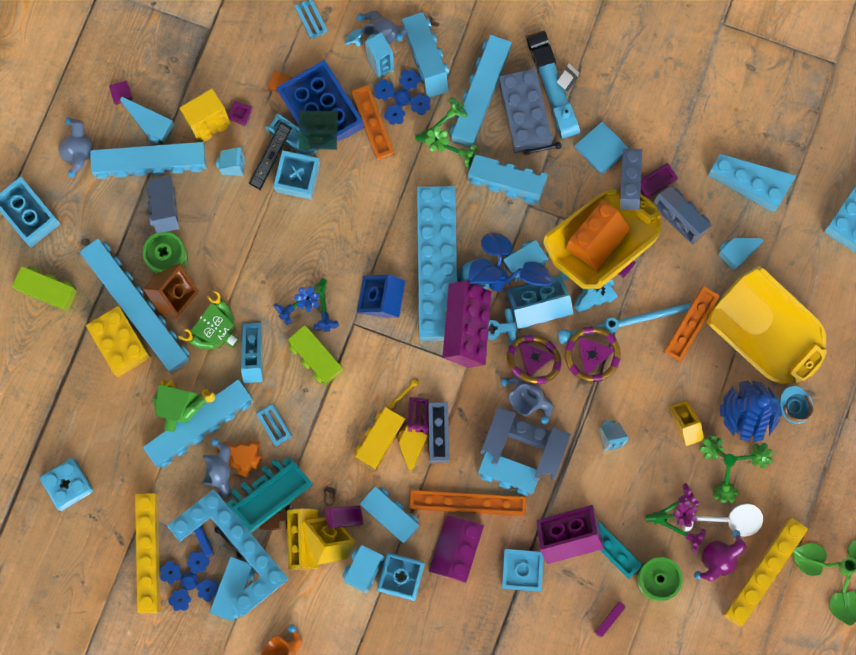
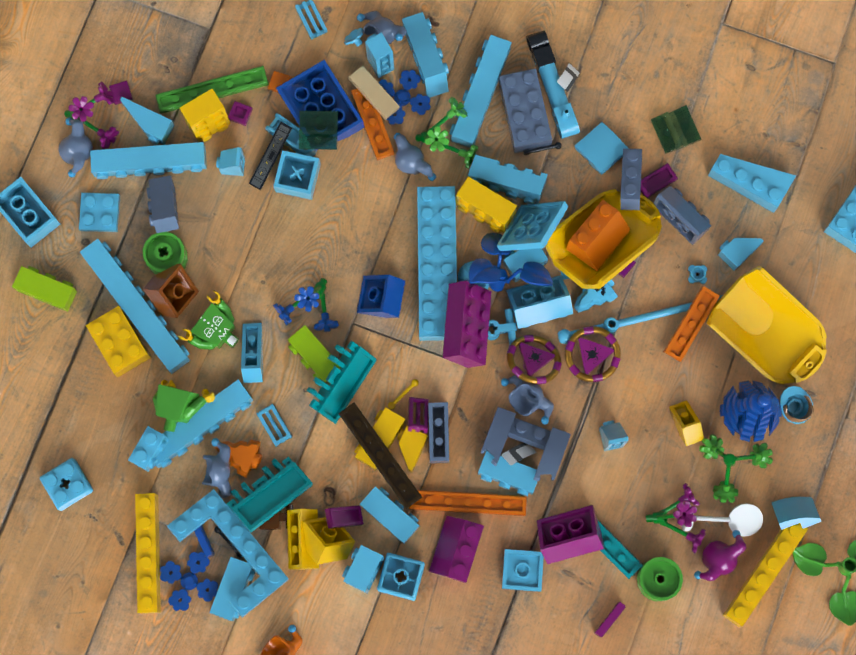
(82, 109): none -> magenta plant
(99, 212): none -> medium azure plate
(148, 449): none -> medium azure brick
(222, 87): none -> bright green tile
(343, 381): none -> teal hinge
(373, 92): none -> tan tile
(380, 455): none -> dark brown tile
(411, 159): none -> sand blue piece
(485, 205): none -> yellow brick
(518, 453): none -> white sticker
(532, 226): none -> medium azure plate
(676, 129): none -> clear green slope
(697, 269): none -> medium azure plate
(796, 510): none -> medium azure slope

